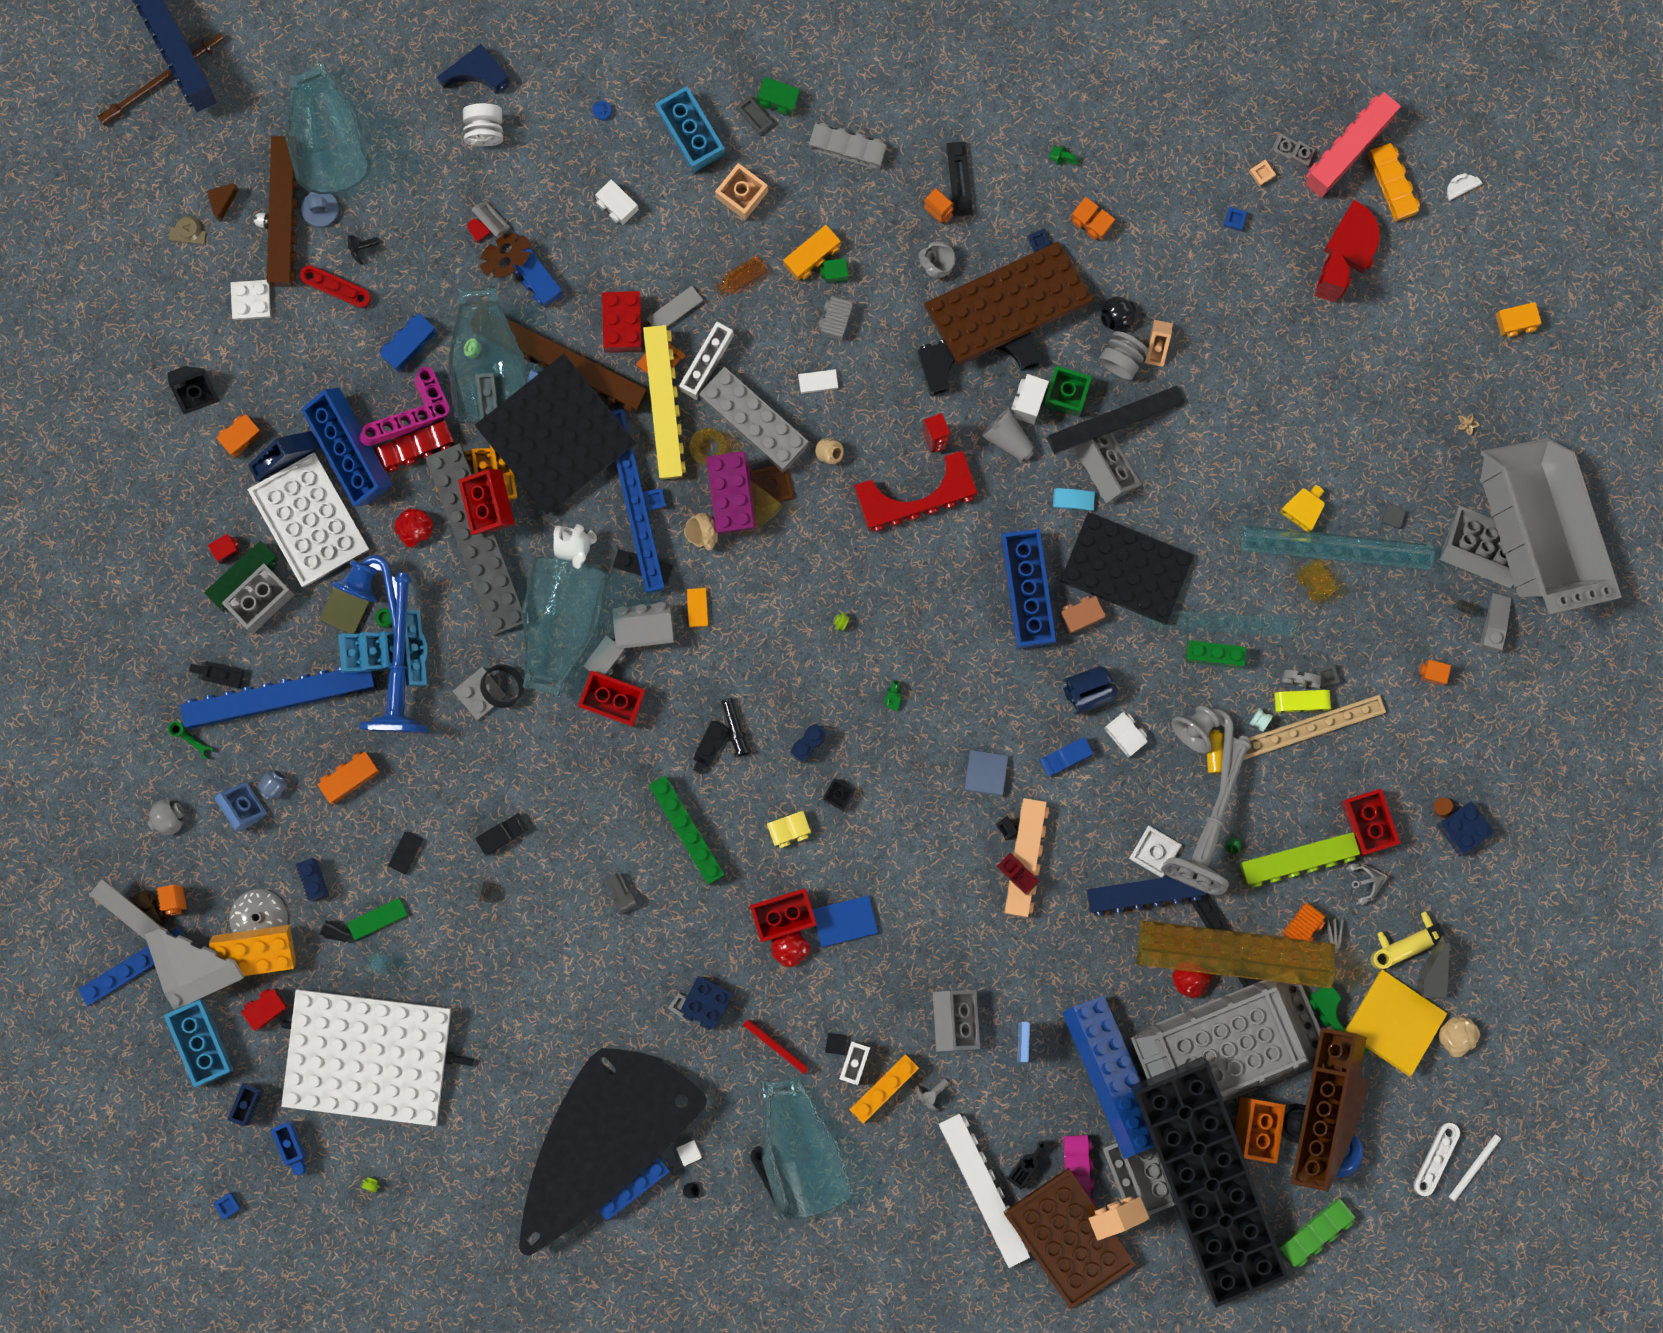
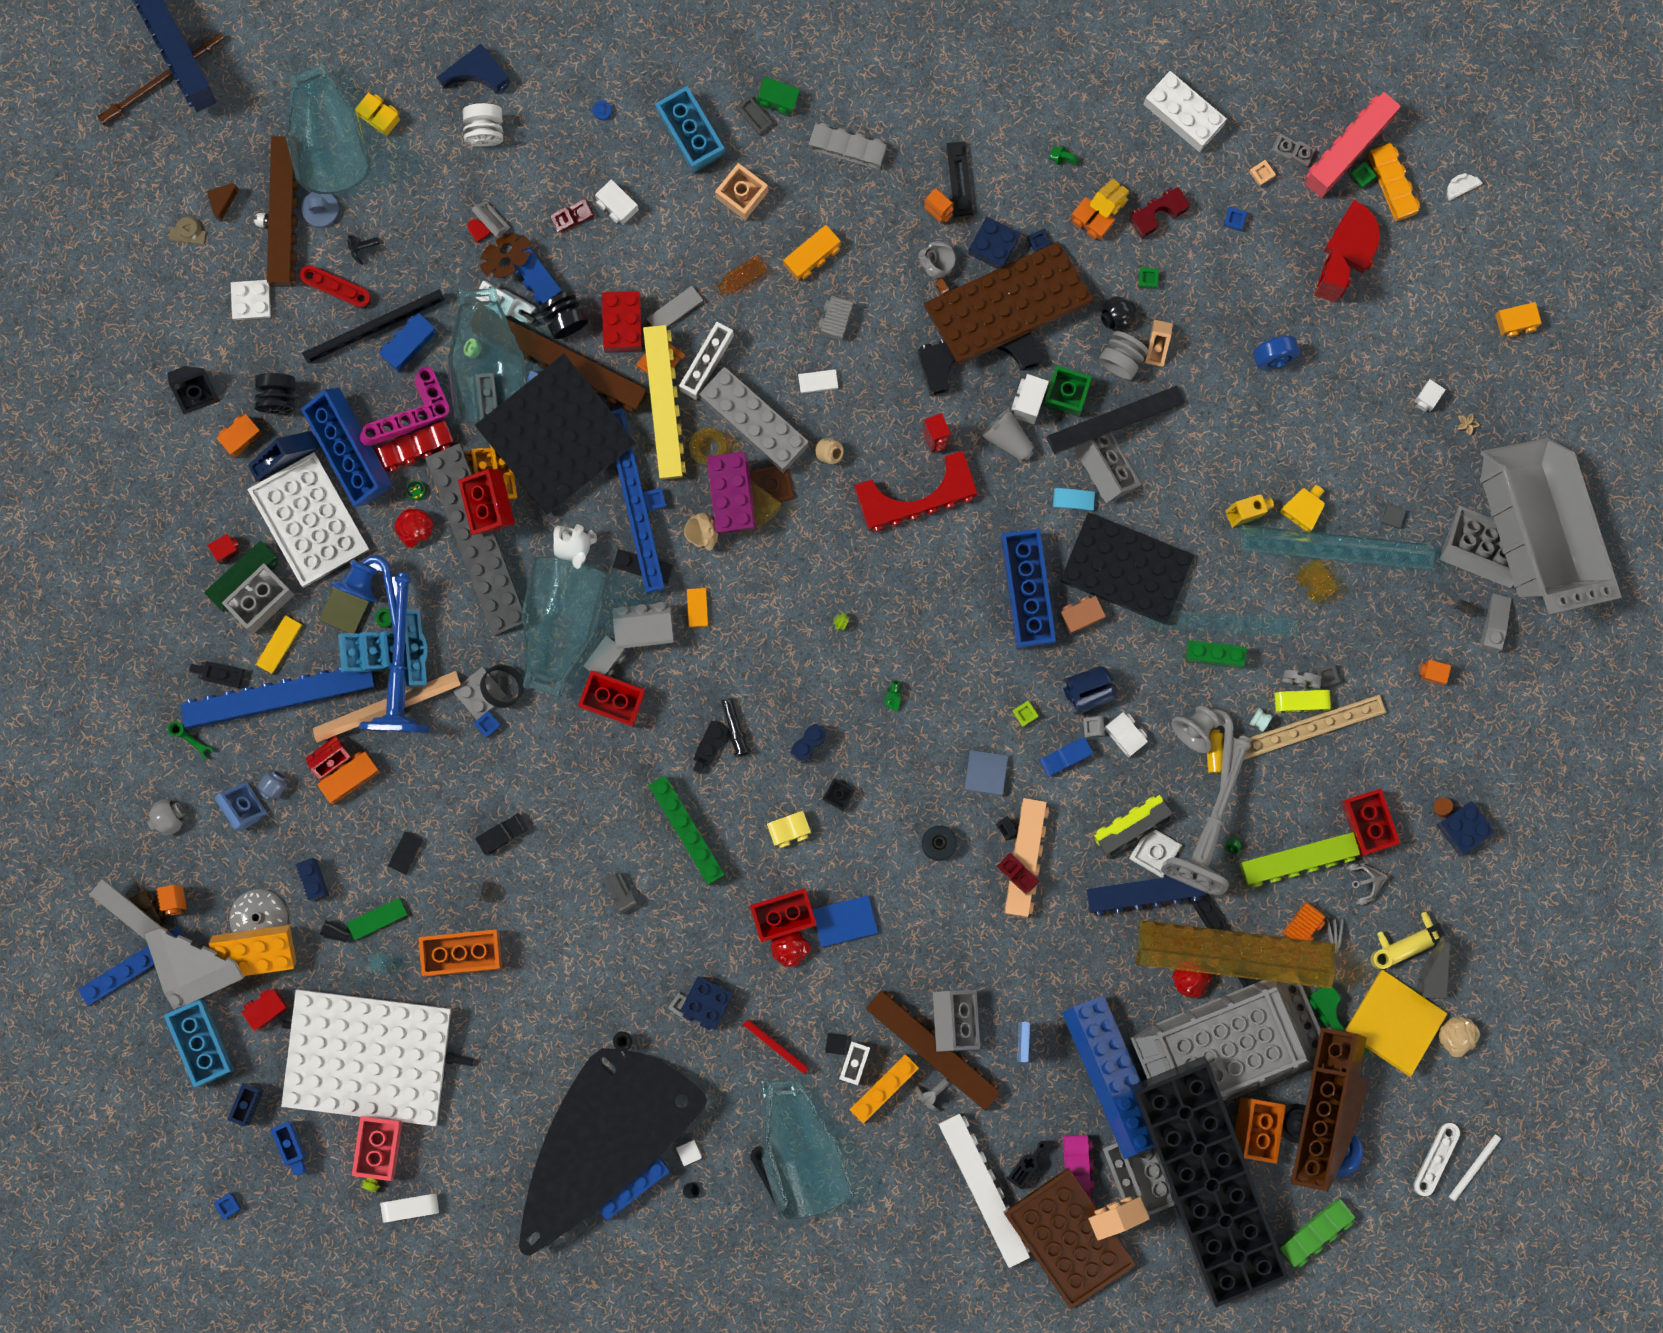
(274, 393): none -> black wheel
(279, 644): none -> yellow tile
(328, 757): none -> red brick
(373, 326): none -> black tile
(377, 114): none -> yellow piece
(377, 1148): none -> coral brick
(378, 709): none -> light nougat tile
(409, 1208): none -> white beam
(415, 490): none -> green tile
(460, 953): none -> orange brick
(487, 724): none -> blue plate
(511, 303): none -> white plate
(563, 315): none -> black wheel
(572, 216): none -> slope
(616, 1041): none -> black cone
(834, 271): green brick -> none
(923, 1042): none -> reddish brown brick
(935, 848): none -> black wheel
(941, 286): none -> dark orange tile
(994, 243): none -> dark blue brick
(1025, 713): none -> lime plate
(1094, 726): none -> light grey tile
(1110, 198): none -> yellow brick
(1133, 826): none -> dark grey piece
(1148, 278): none -> green plate
(1171, 202): none -> dark red arch
(1184, 111): none -> white brick
(1248, 510): none -> yellow torso
(1276, 352): none -> blue wheel
(1363, 175): none -> green plate
(1429, 396): none -> white brick

